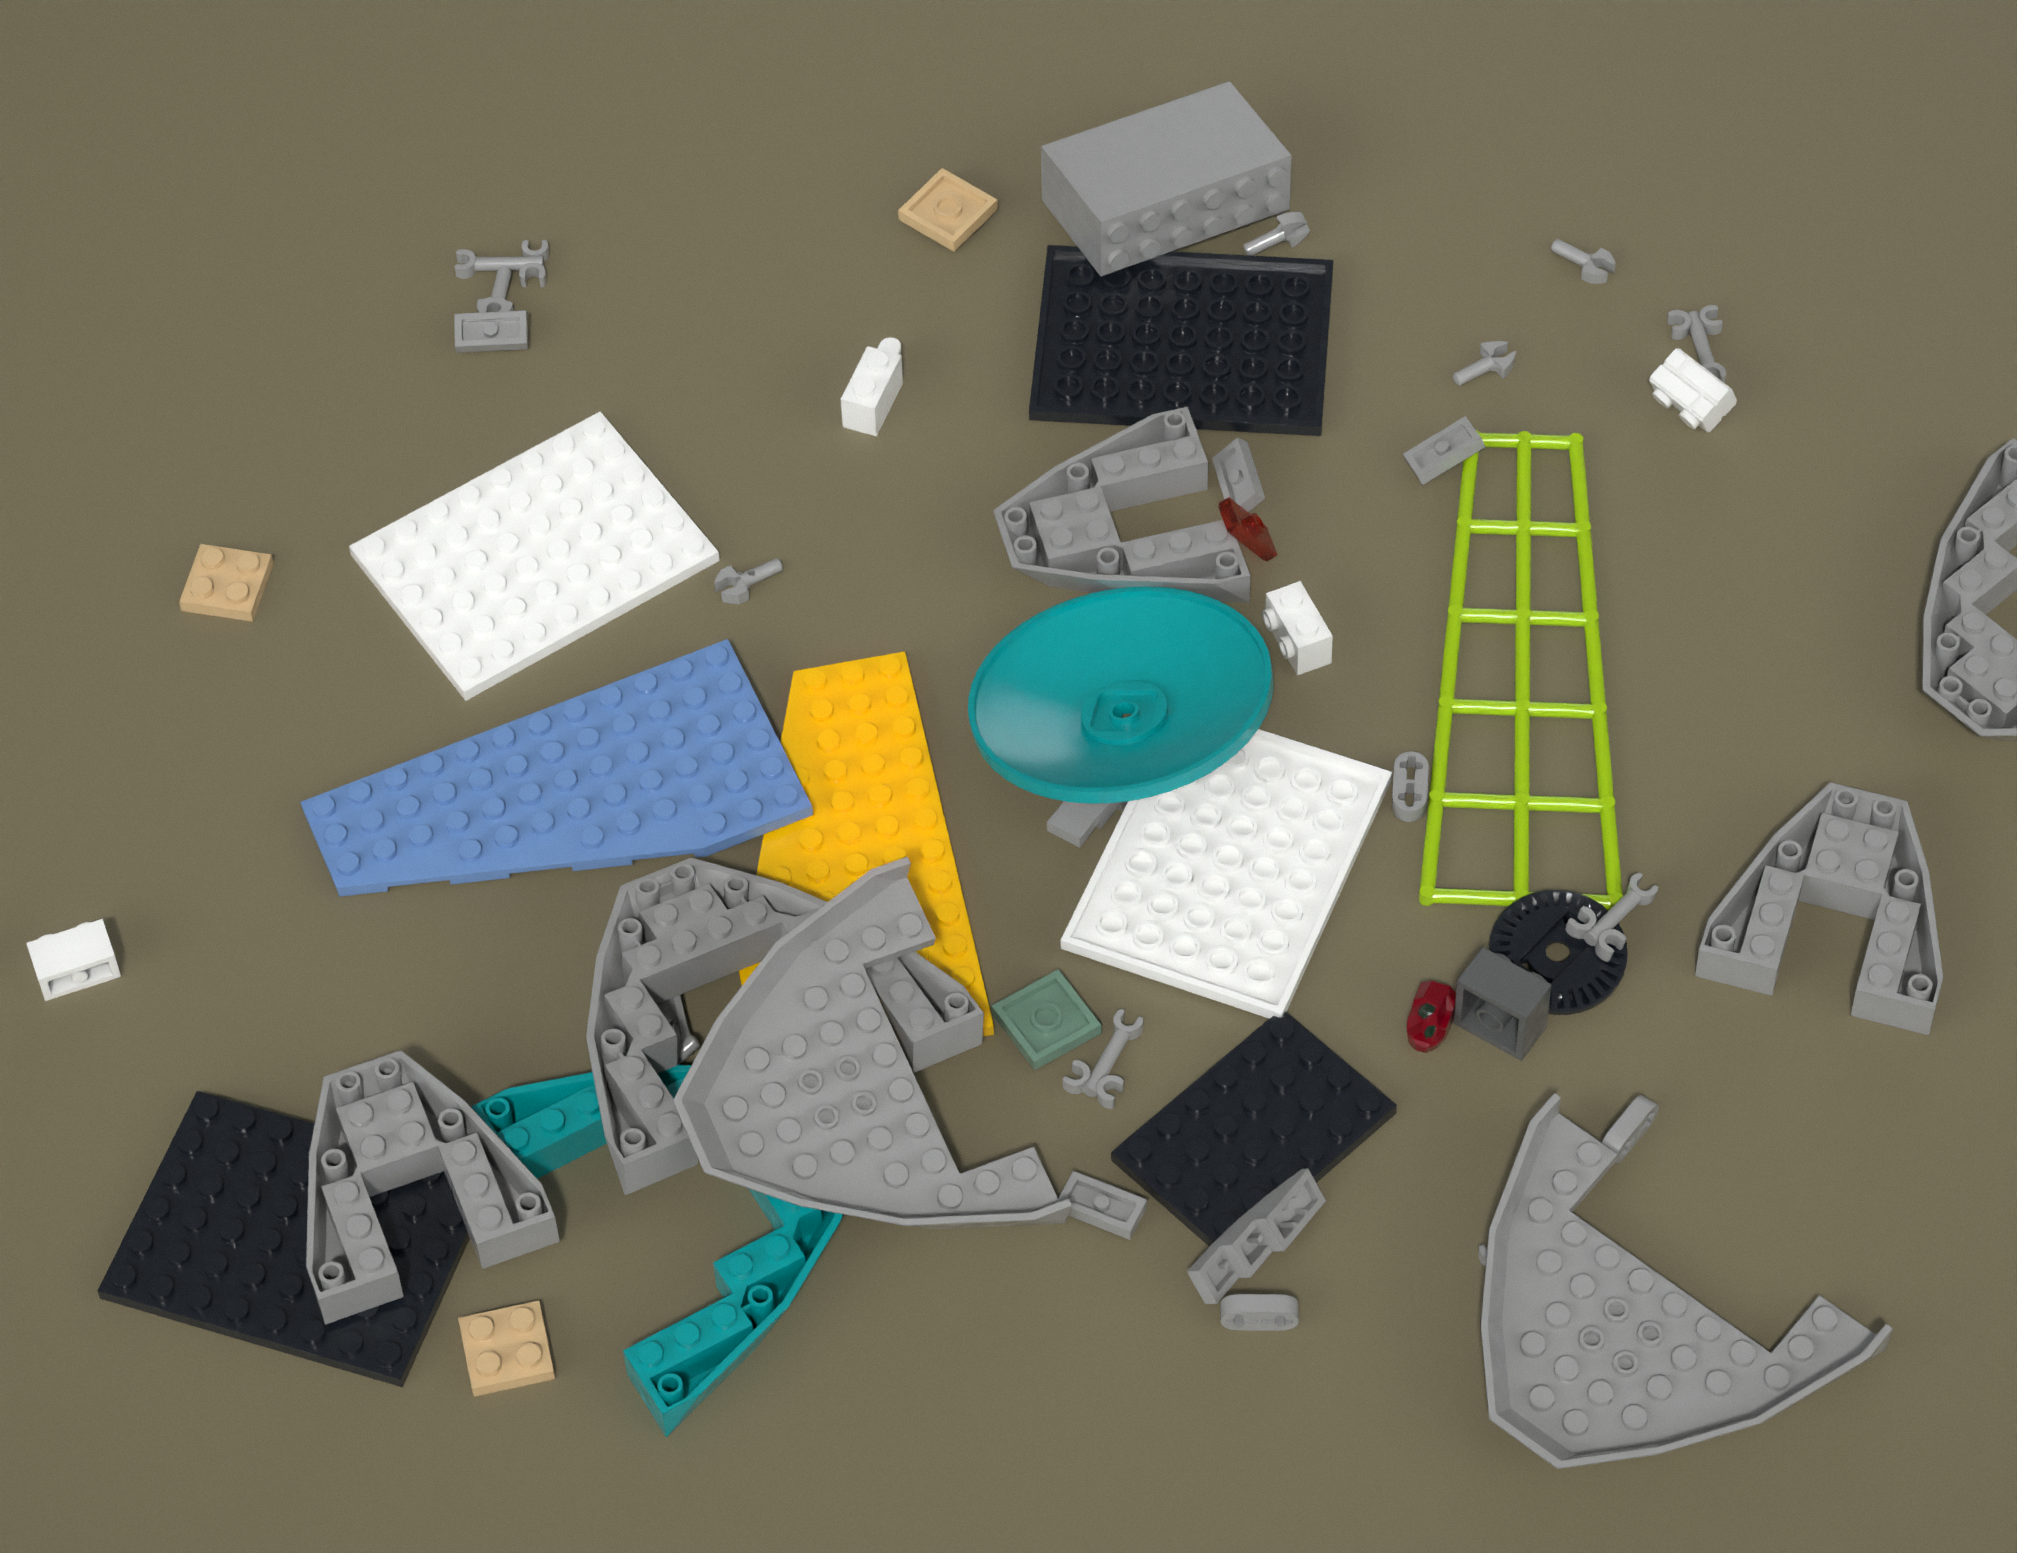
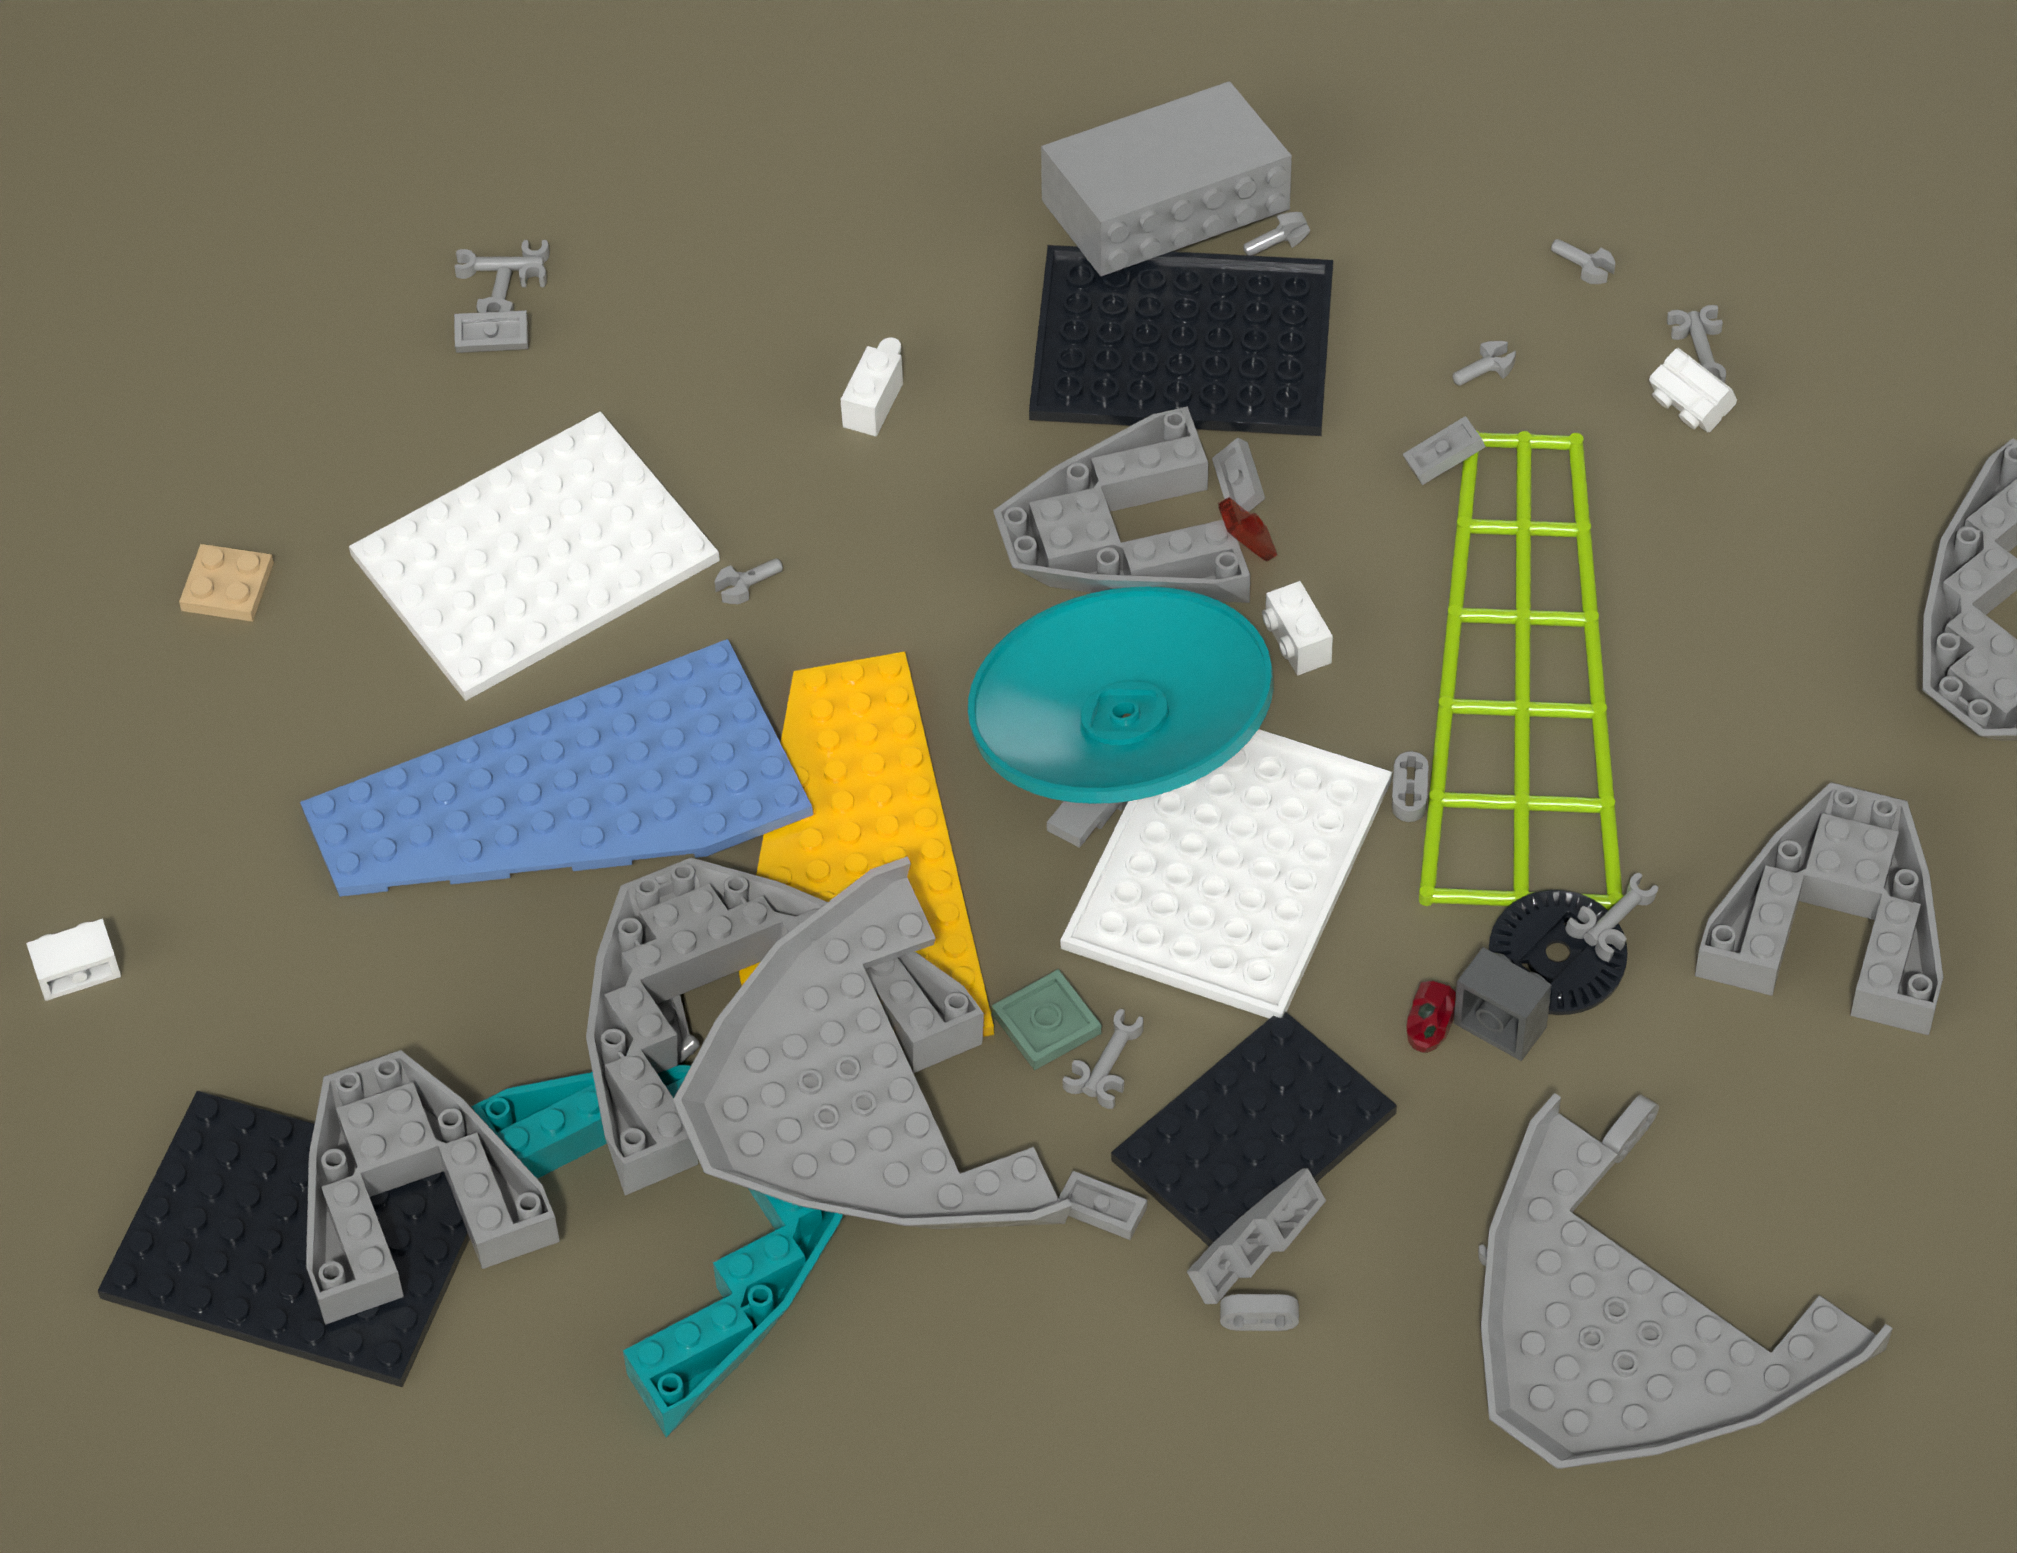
(506, 1348): tan plate -> none
(948, 209): tan plate -> none

